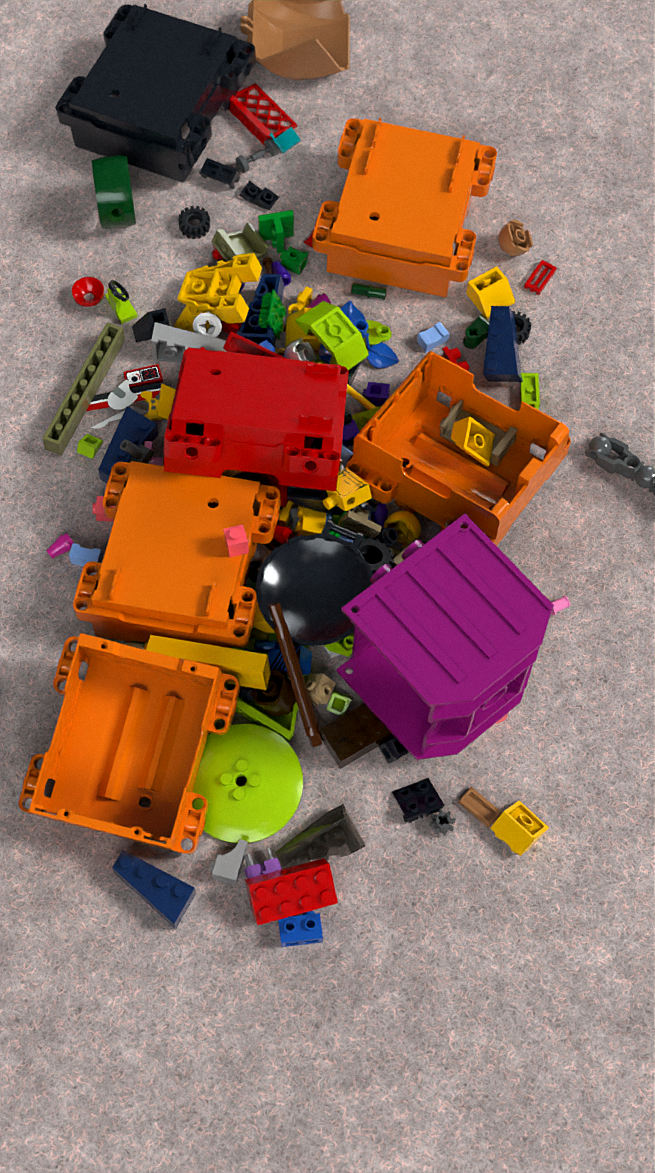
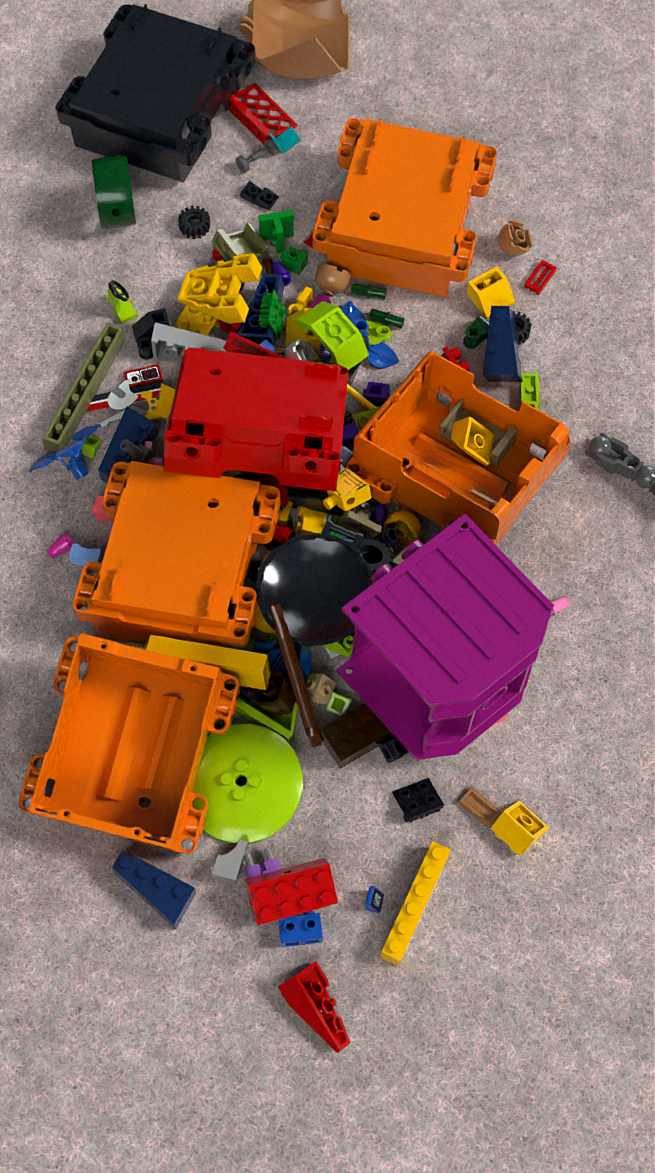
(72, 450): none -> blue plant
(85, 286): red piece -> none
(145, 348): none -> black bush
(213, 331): white gear -> none
(220, 172): black hinge -> none
(236, 540): coral brick -> none
(310, 1000): none -> red wedge
(327, 836): clear smoke wedge -> none
(331, 279): none -> medium nougat cylinder
(374, 900): none -> slope
(386, 318): none -> dark green axle
(415, 903): none -> yellow brick
(433, 337): light blue piece -> none
(439, 818): dark grey gear -> none

